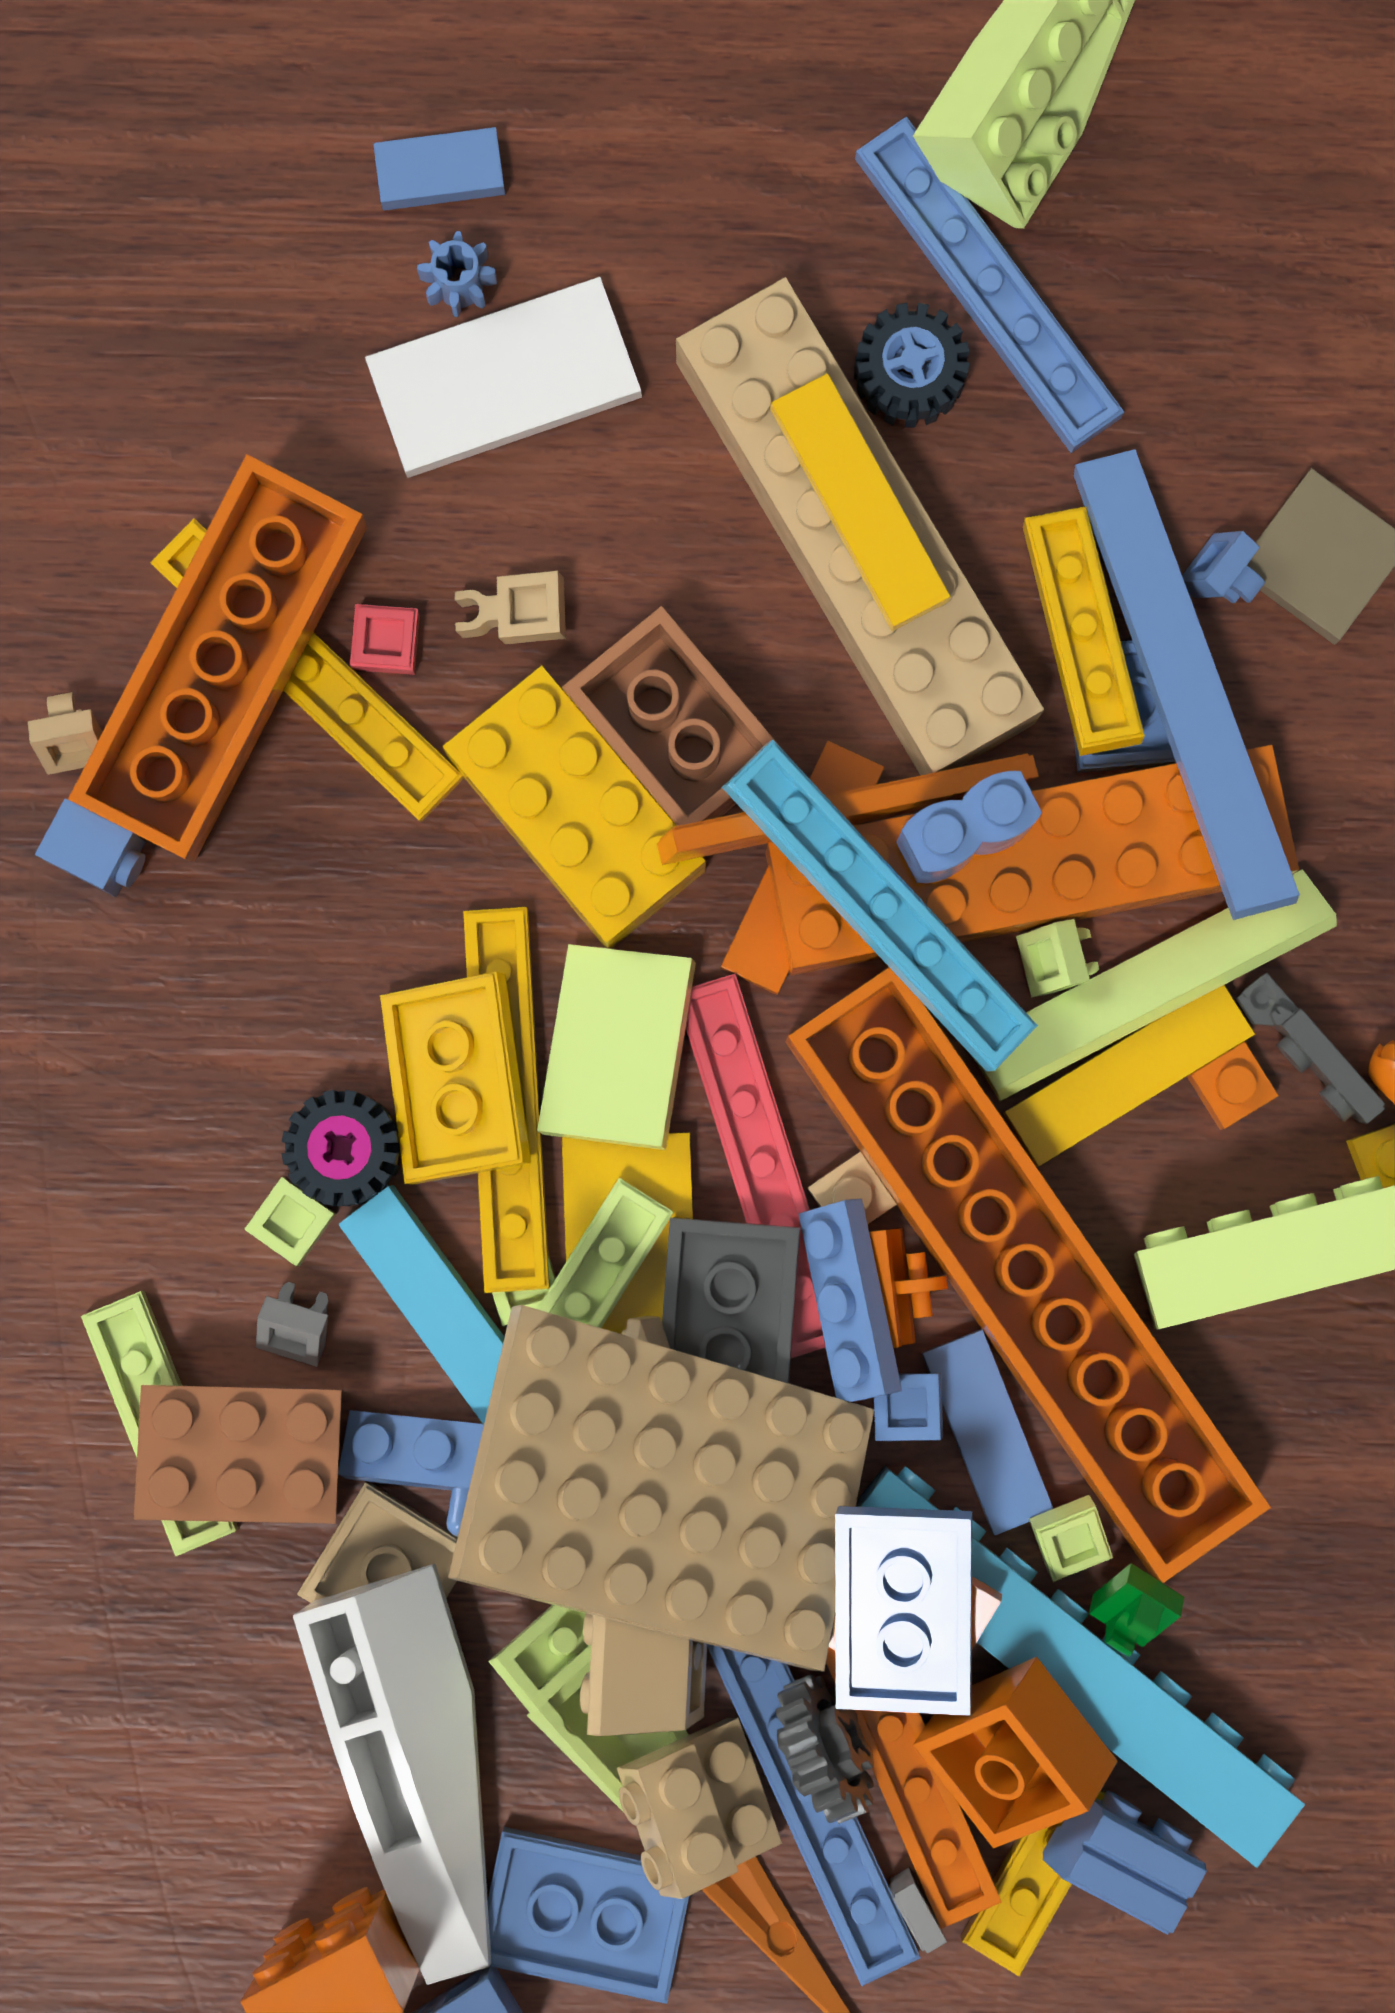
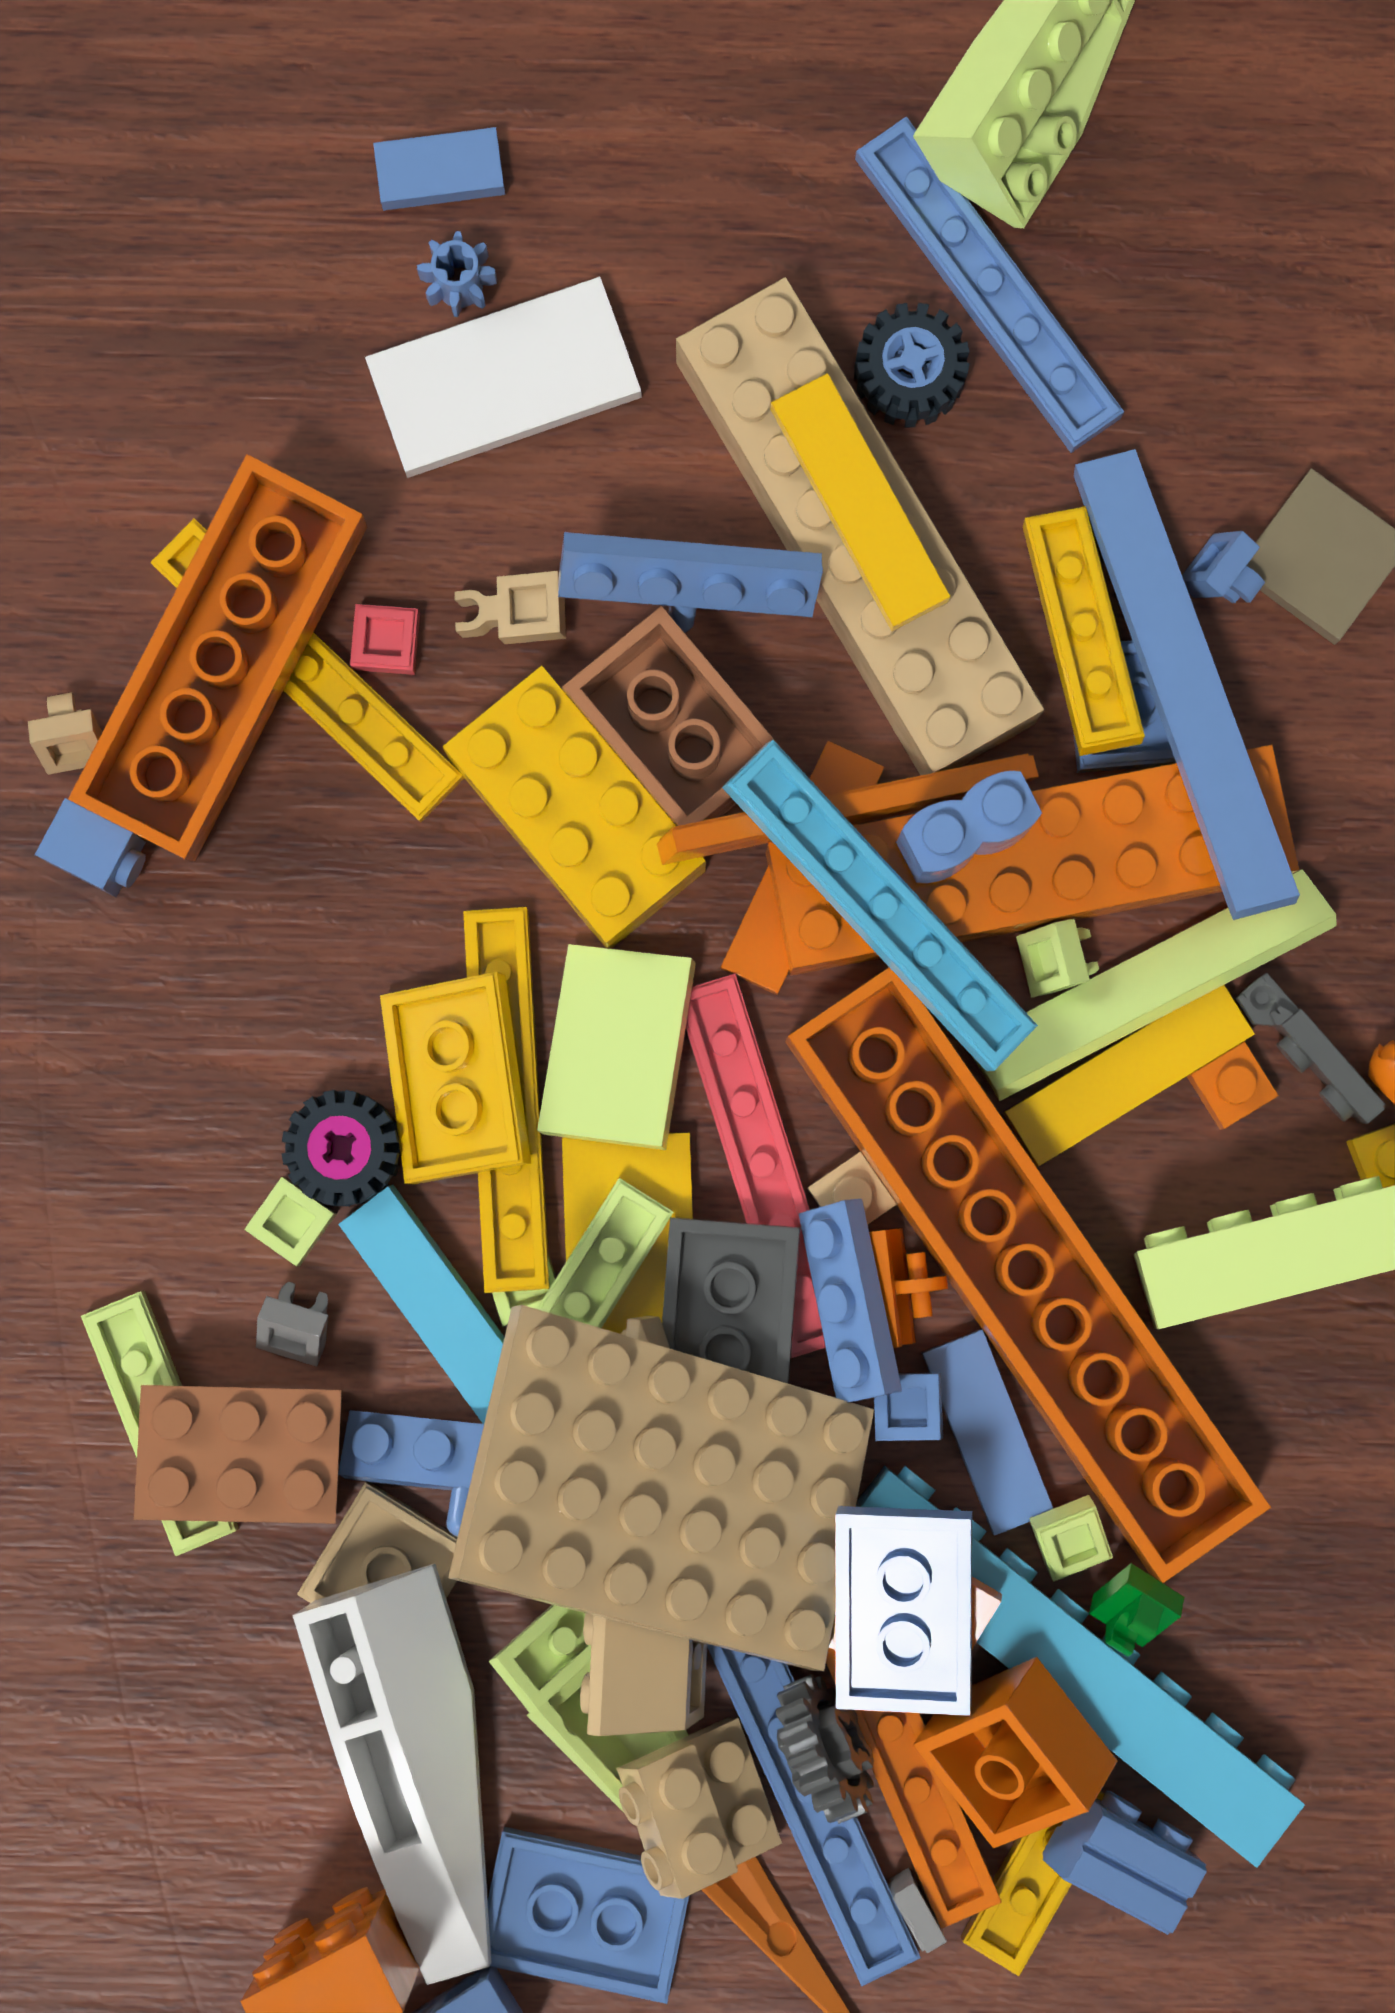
(689, 576): none -> medium blue plate

